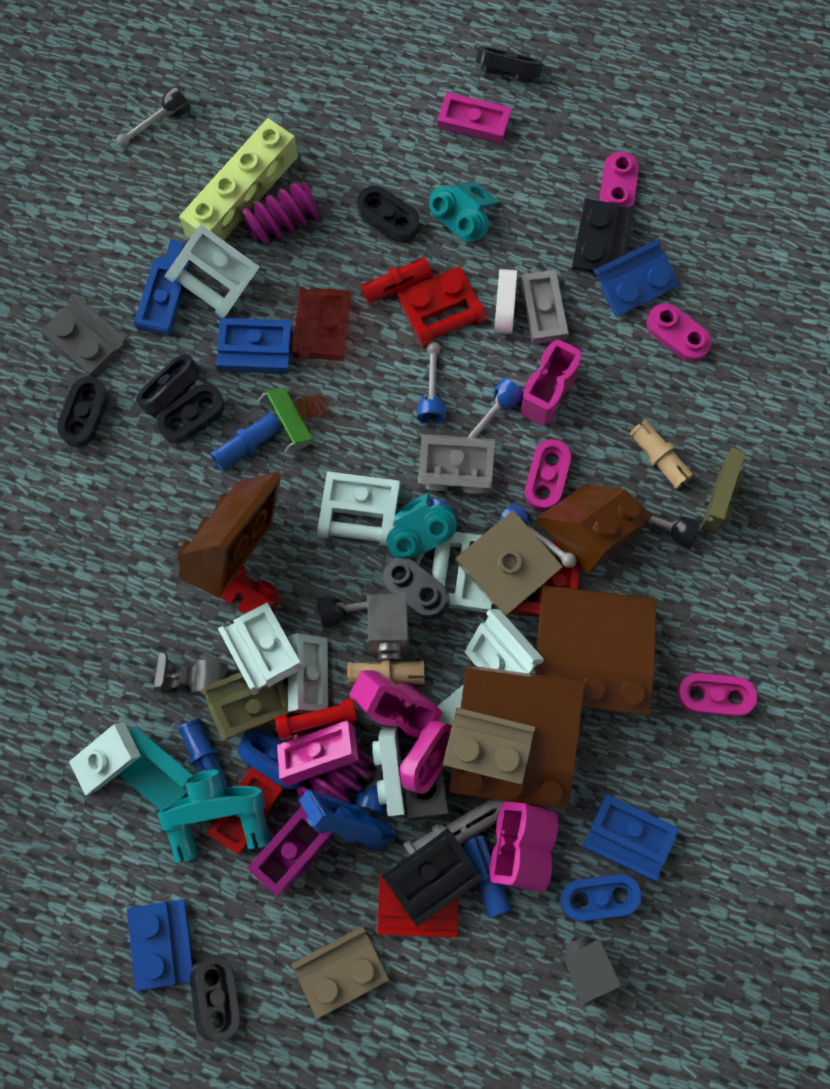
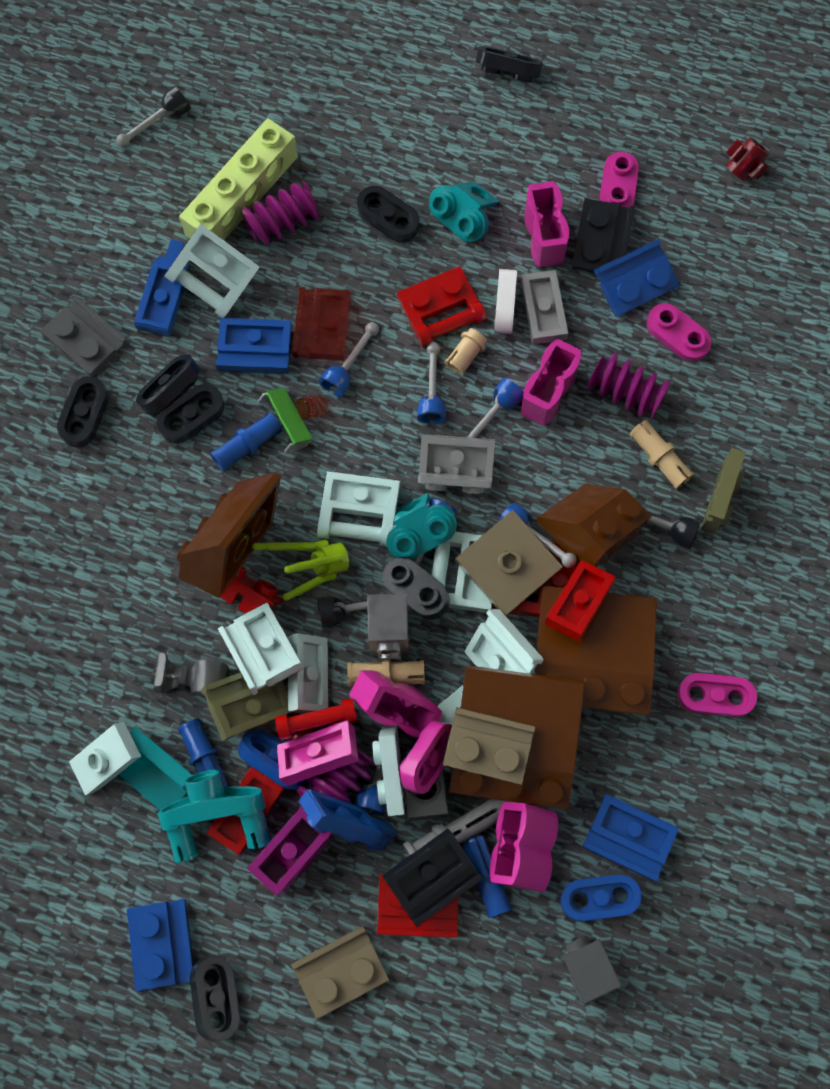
(325, 561): none -> lime plant
(338, 374): none -> hinge
(396, 280): red pin -> none
(466, 351): none -> tan pin
(474, 117): dark pink plate -> none
(546, 224): none -> dark pink brick
(546, 476): dark pink plate -> none
(580, 600): none -> red plate
(628, 385): none -> magenta piece
(747, 159): none -> dark red gear

